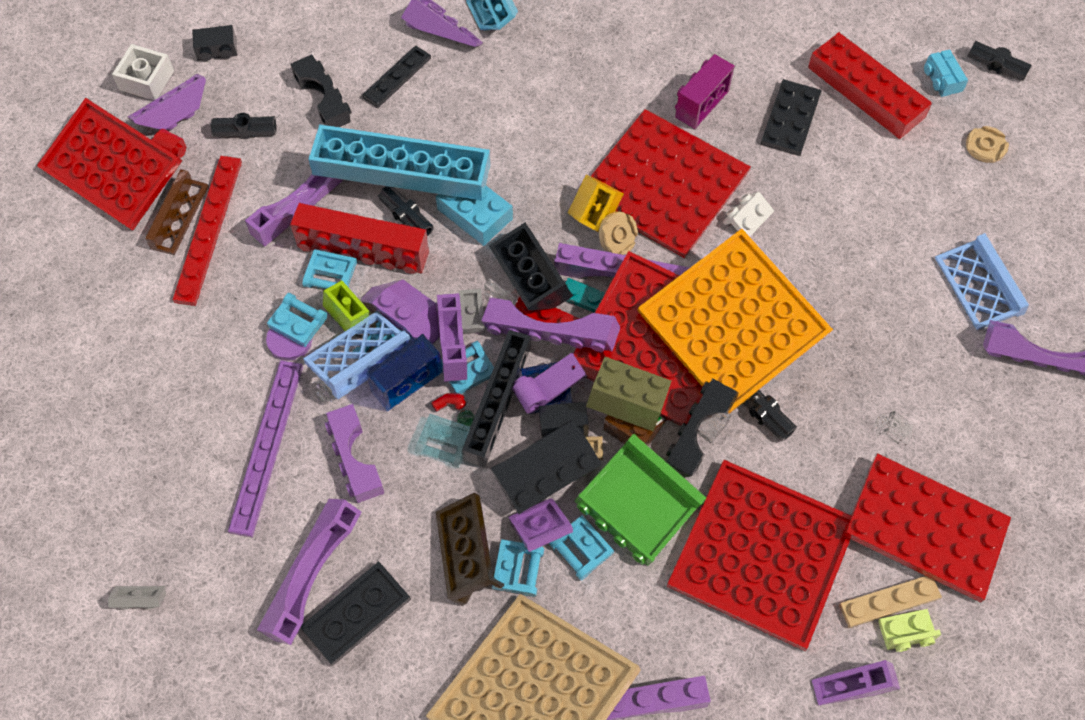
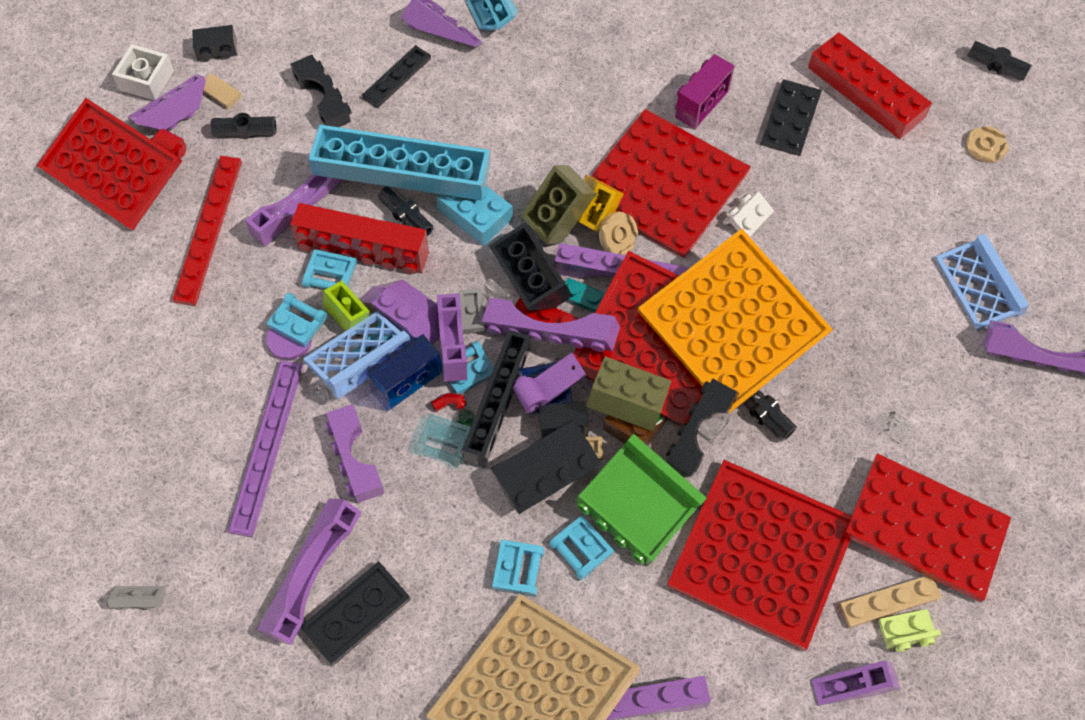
(169, 211): reddish brown fence -> none
(221, 91): none -> tan tile
(464, 549): dark brown plate -> none
(540, 524): medium lavender plate -> none
(558, 204): none -> olive brick
(945, 73): medium azure brick -> none

